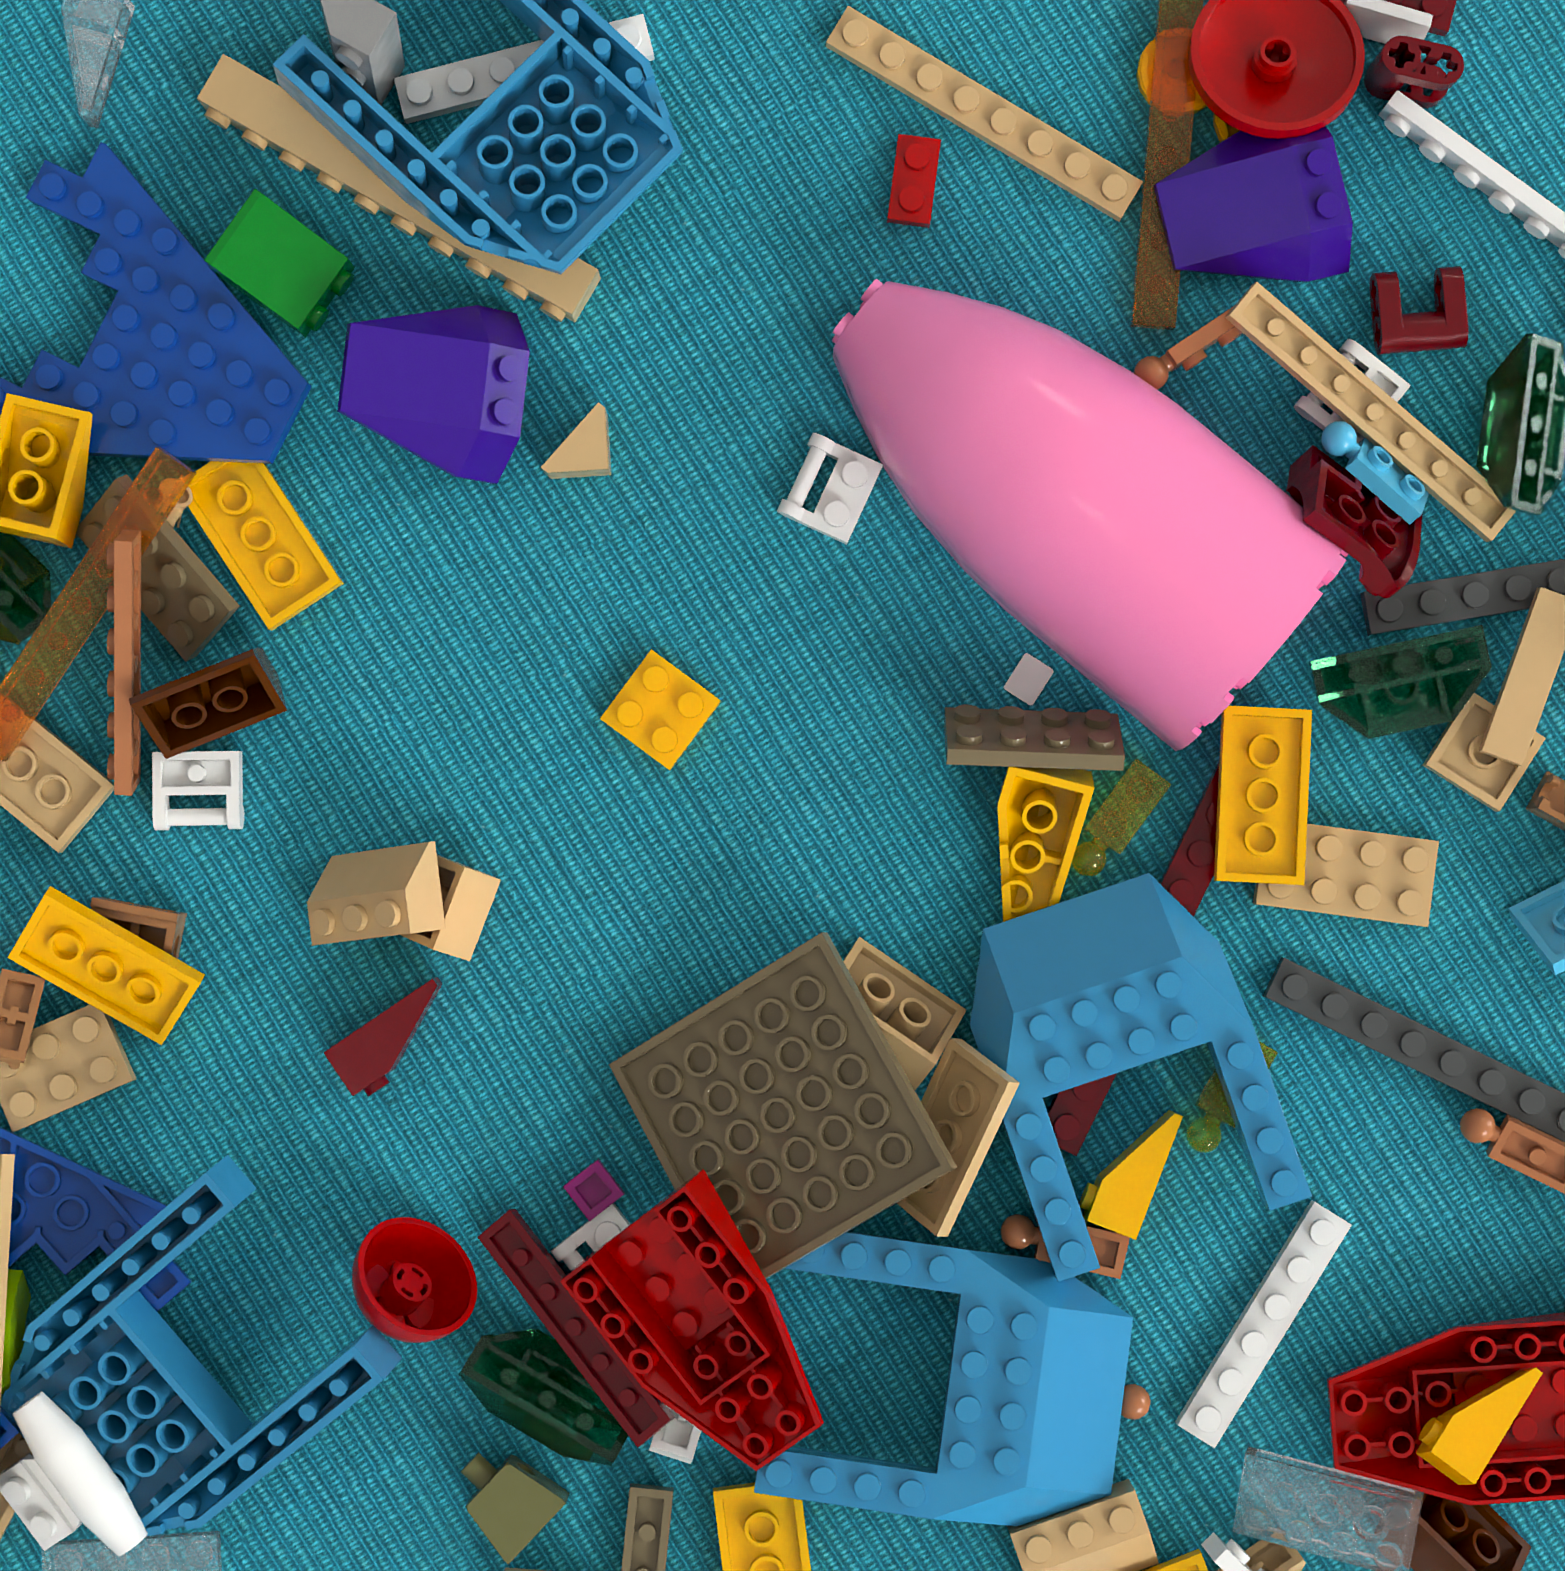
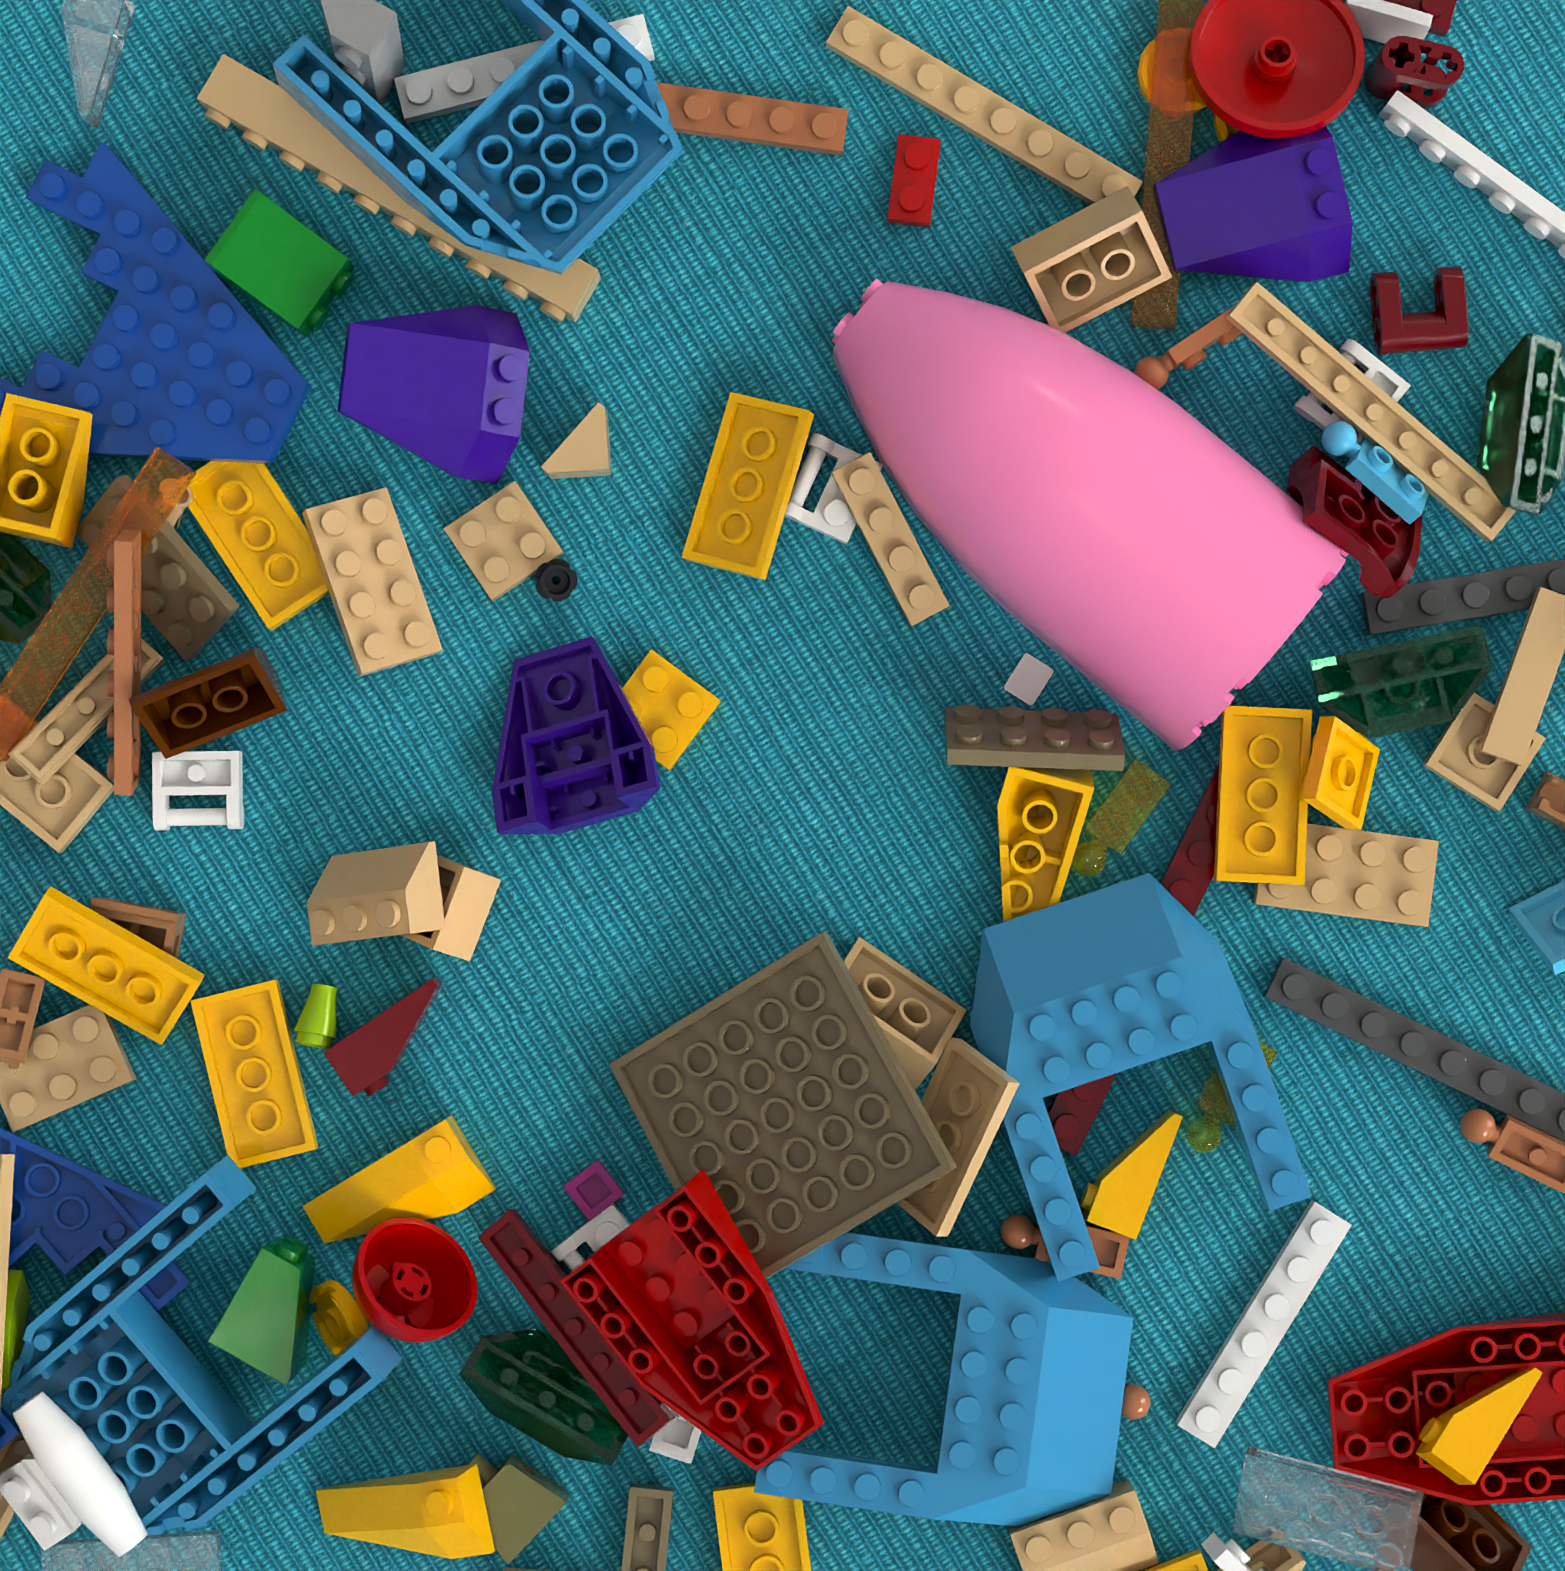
(74, 719): none -> tan tile
(254, 1074): none -> yellow plate
(271, 1311): none -> green slope
(318, 1018): none -> lime cone
(337, 1316): none -> yellow tile
(372, 581): none -> tan plate
(416, 1512): none -> yellow wedge
(418, 1180): none -> yellow wedge
(503, 541): none -> tan plate
(558, 591): none -> black plate
(569, 745): none -> dark purple wedge
(748, 485): none -> yellow plate
(755, 119): none -> nougat plate
(890, 538): none -> tan plate
(1092, 261): none -> tan slope
(1340, 772): none -> yellow plate

